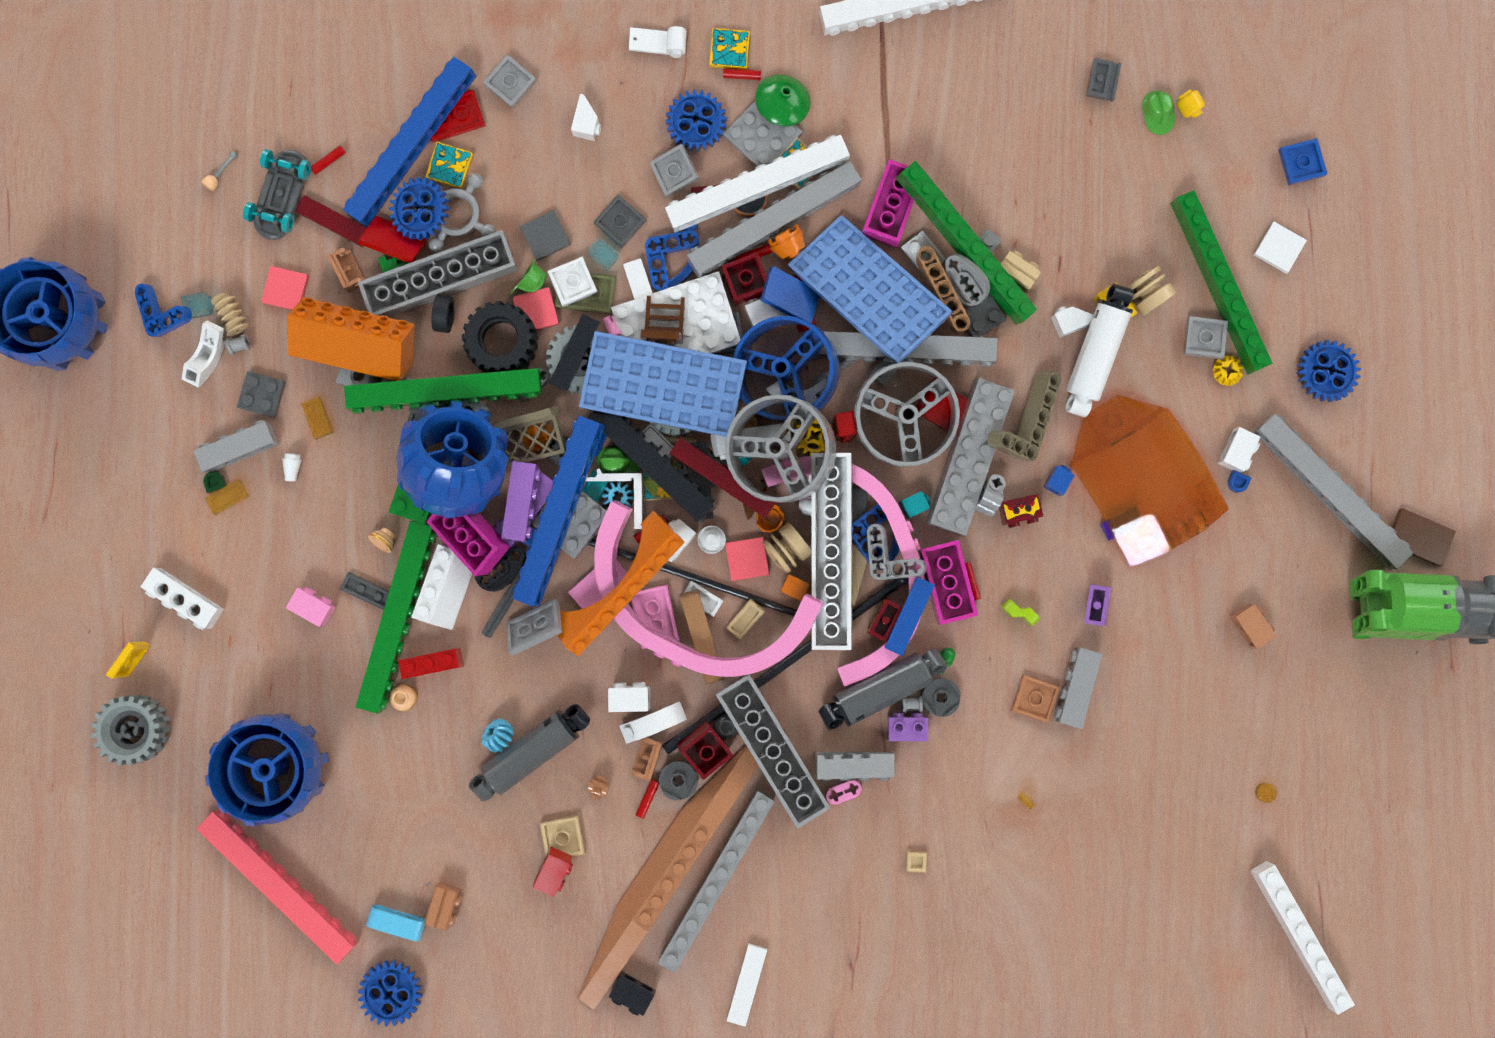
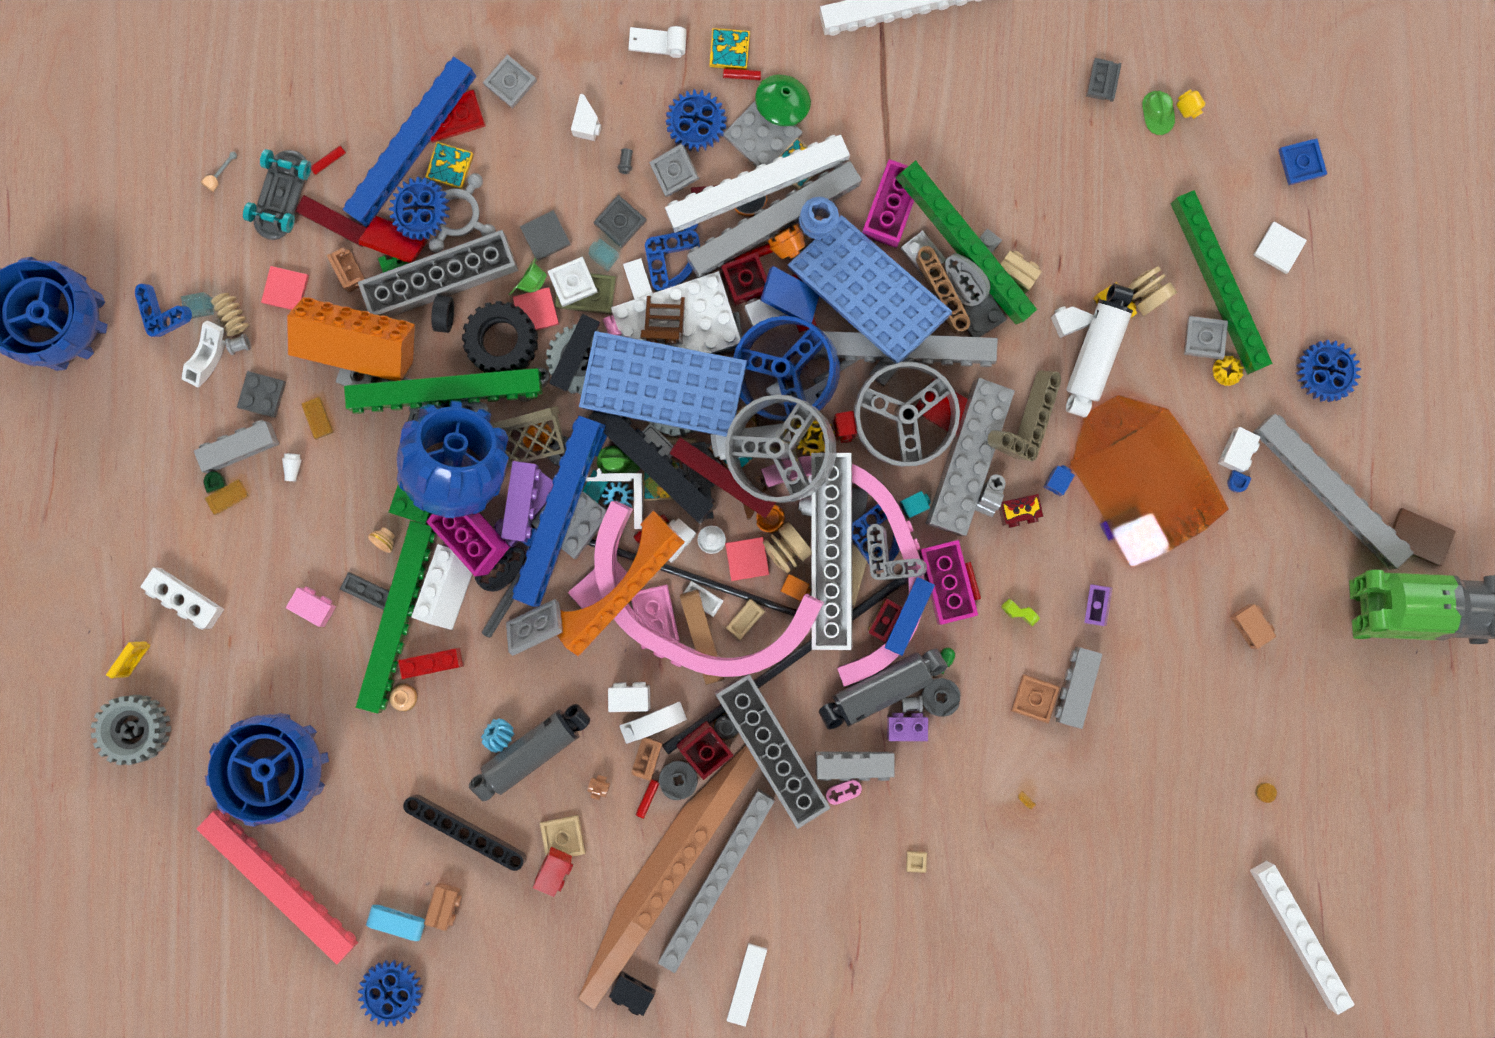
(455, 832): none -> black beam
(625, 161): none -> dark grey pin
(821, 207): none -> medium blue piece

